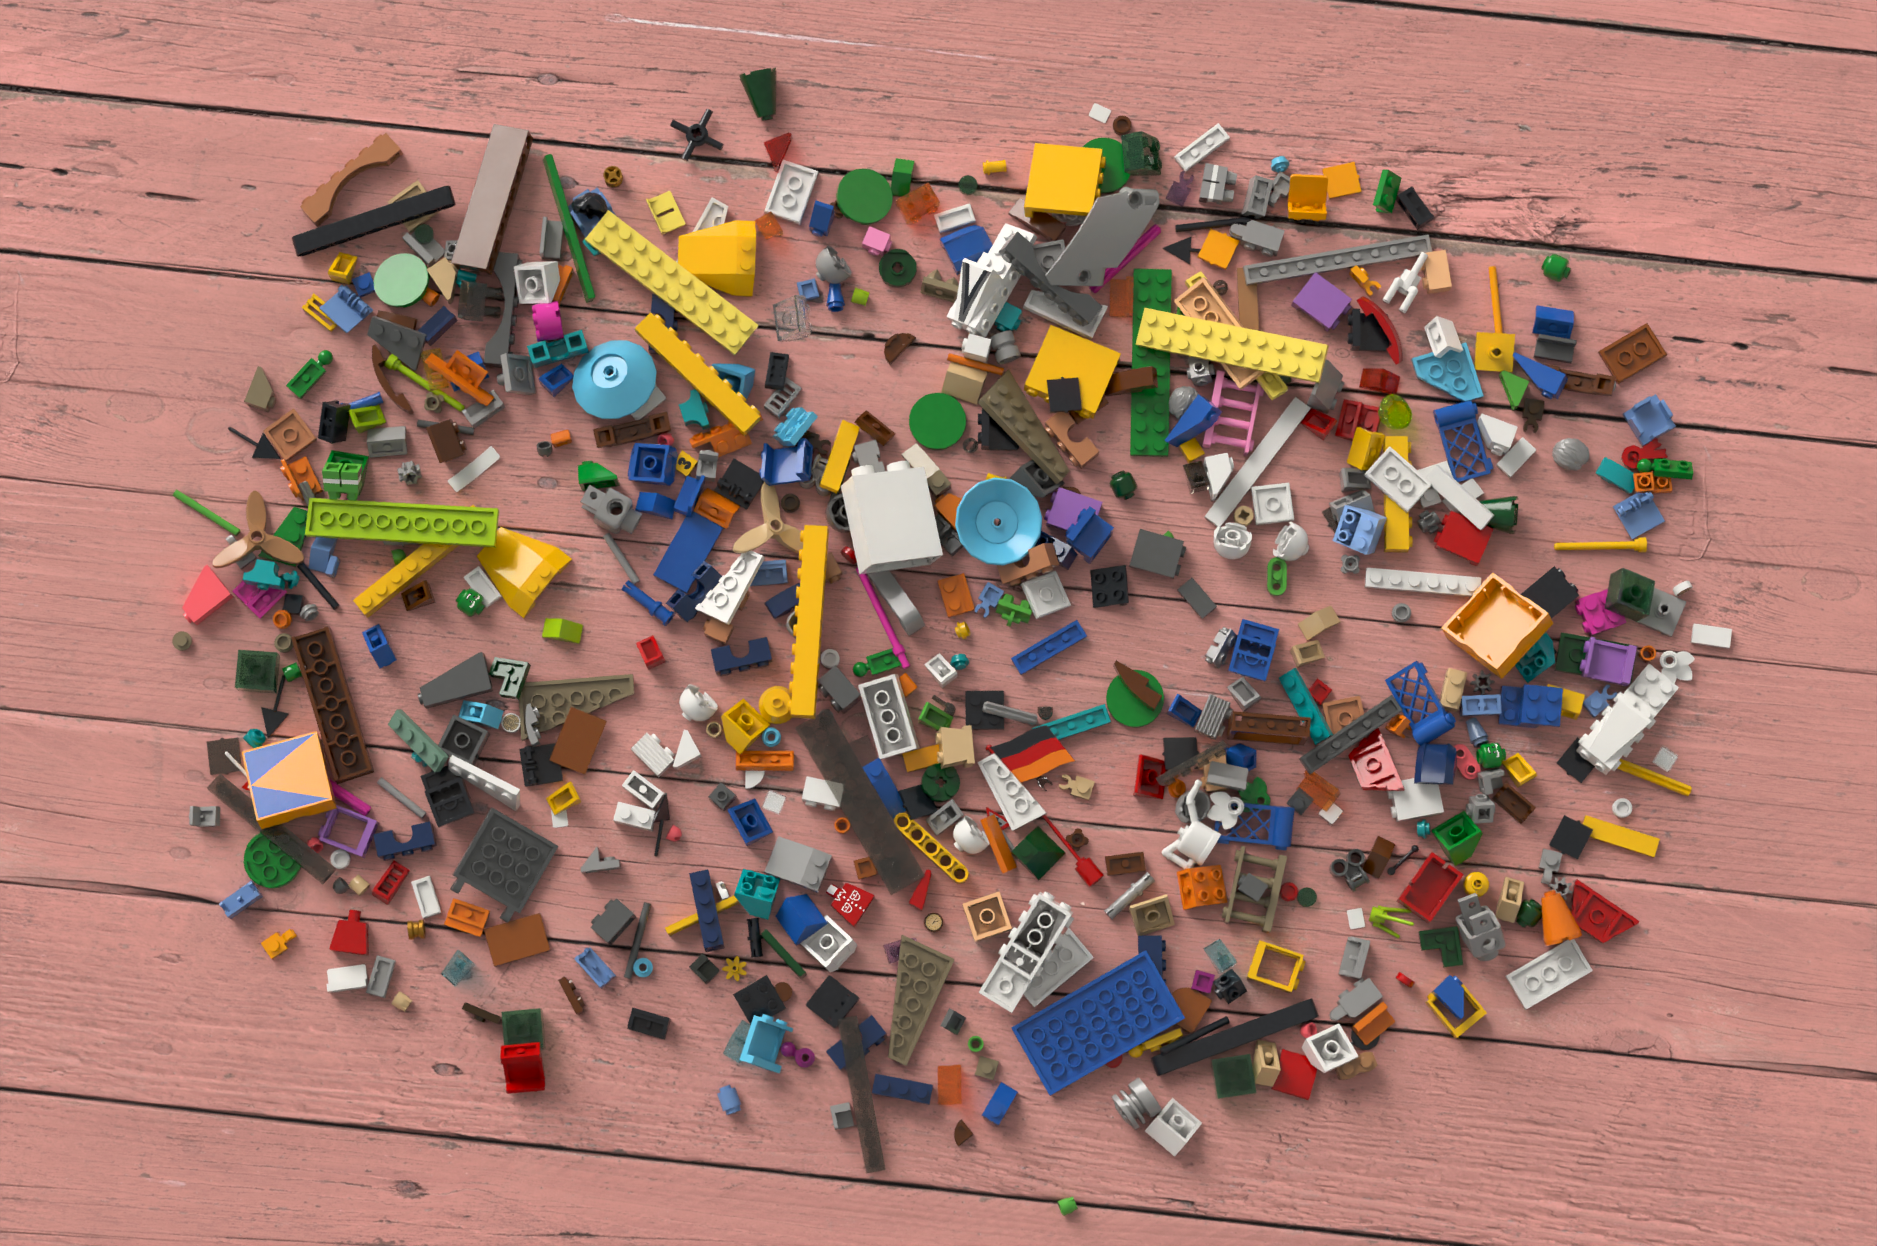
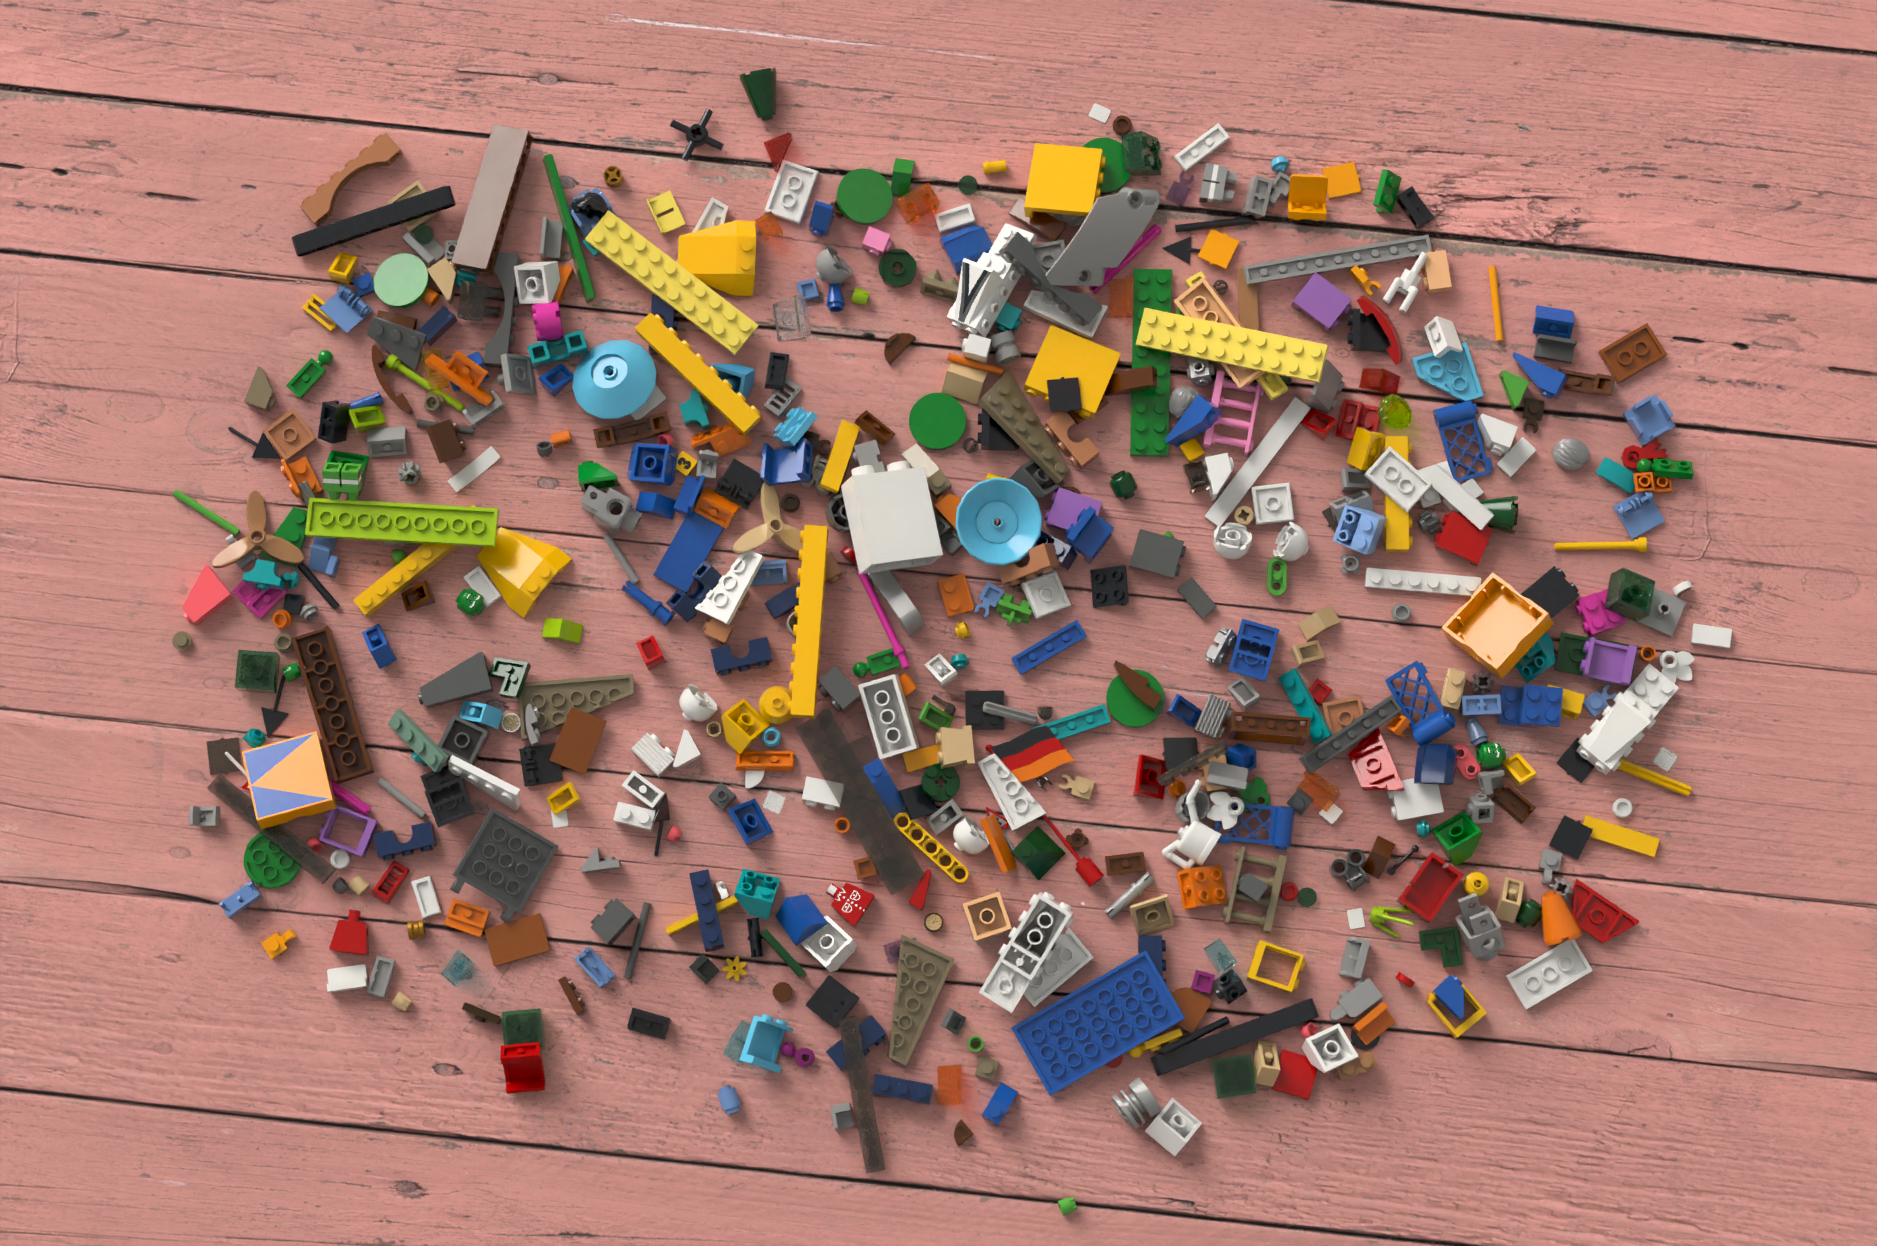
(647, 972): medium azure plate -> none
(759, 999): black hinge -> none
(798, 864): light grey slope -> none
(830, 658): white tile -> none
(1258, 237): light grey hinge -> none
(1494, 351): yellow tile -> none
(1556, 267): green head -> none

